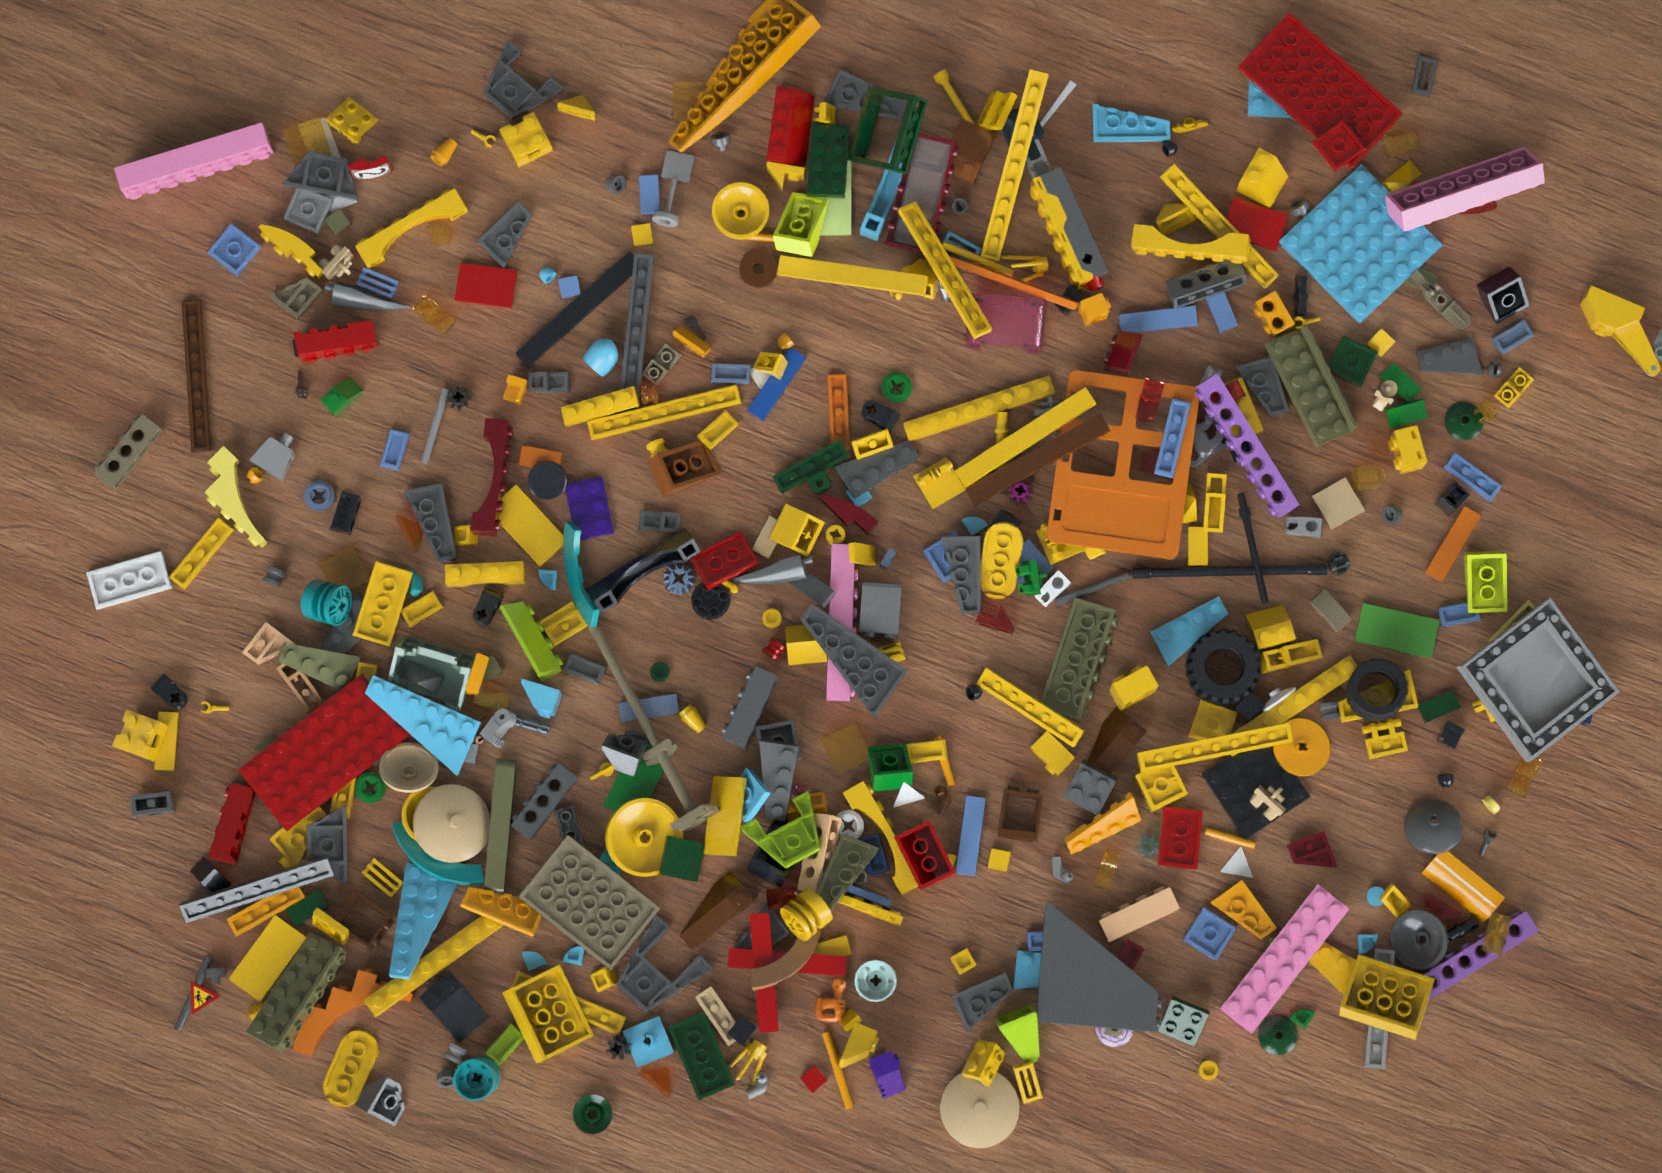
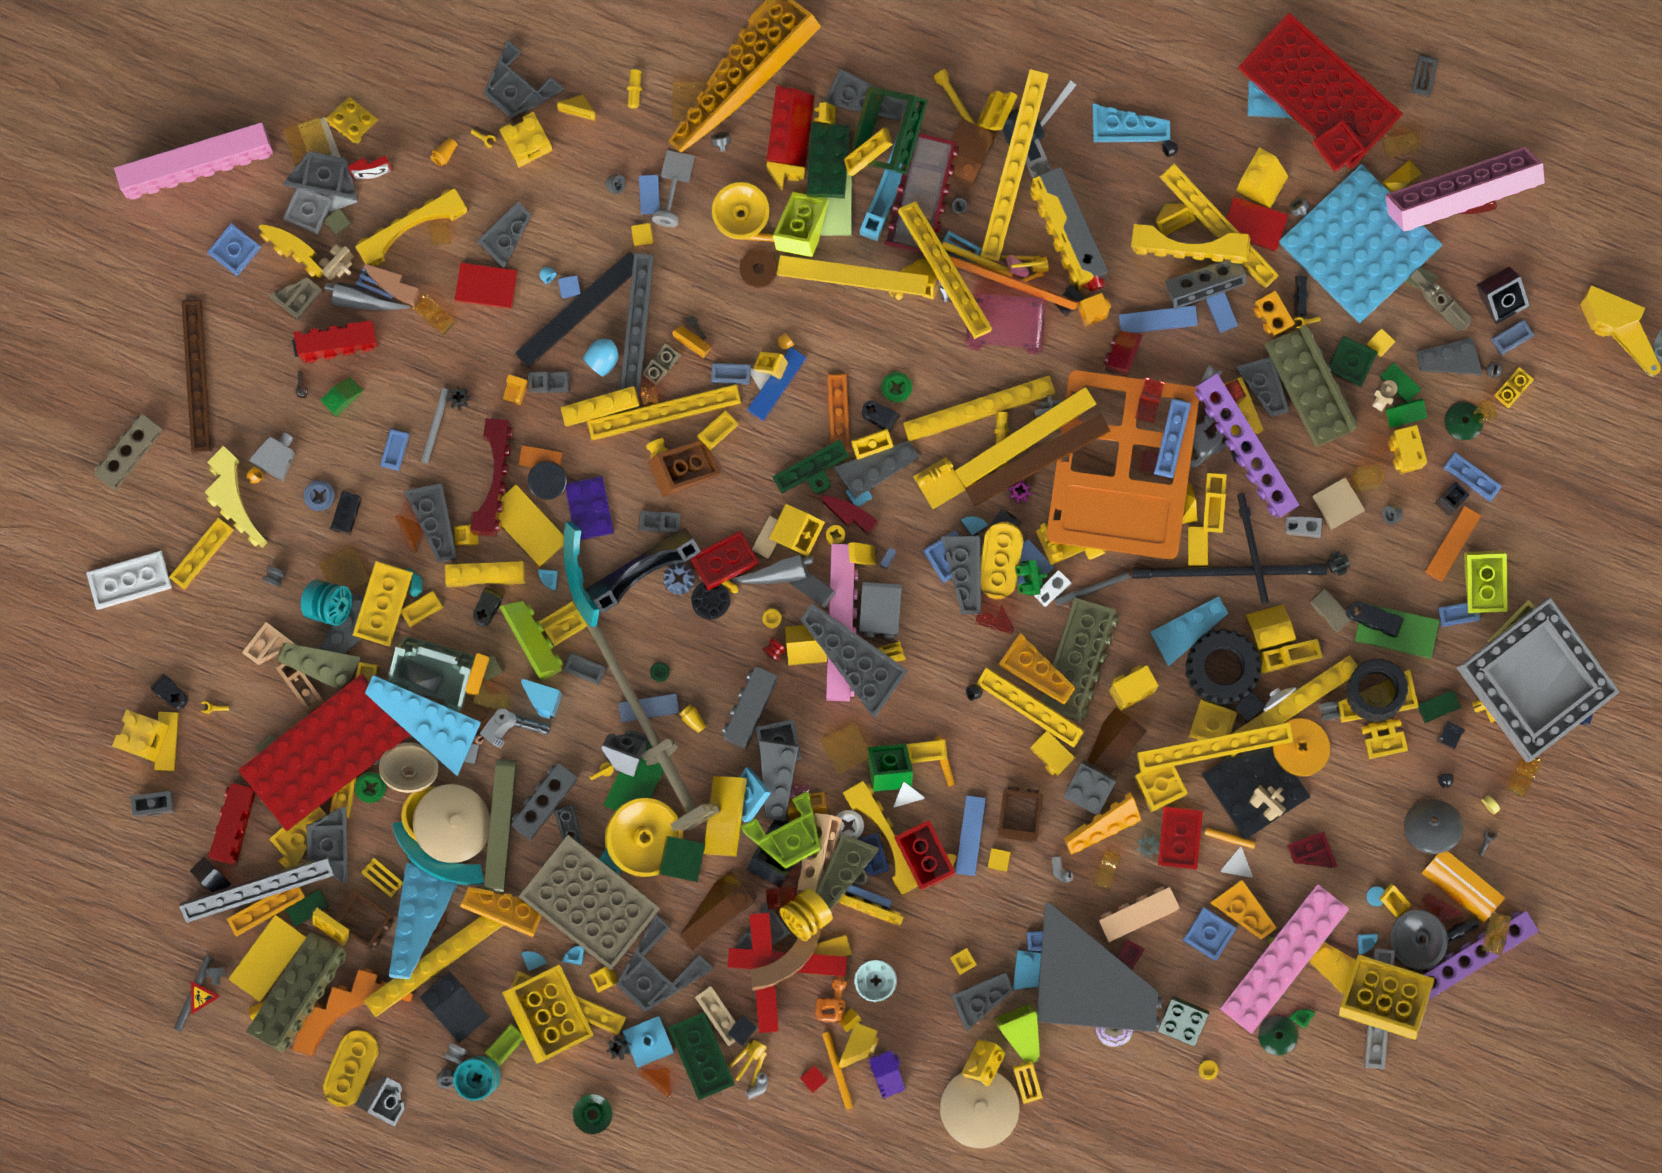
(393, 284): none -> nougat slope
(634, 88): none -> yellow axle
(868, 151): none -> yellow tile
(943, 798): reddish brown arm -> none
(1021, 271): none -> bright pink tile
(1030, 666): none -> light orange wing
(1189, 124): yellow piece -> none
(1375, 618): none -> black piece

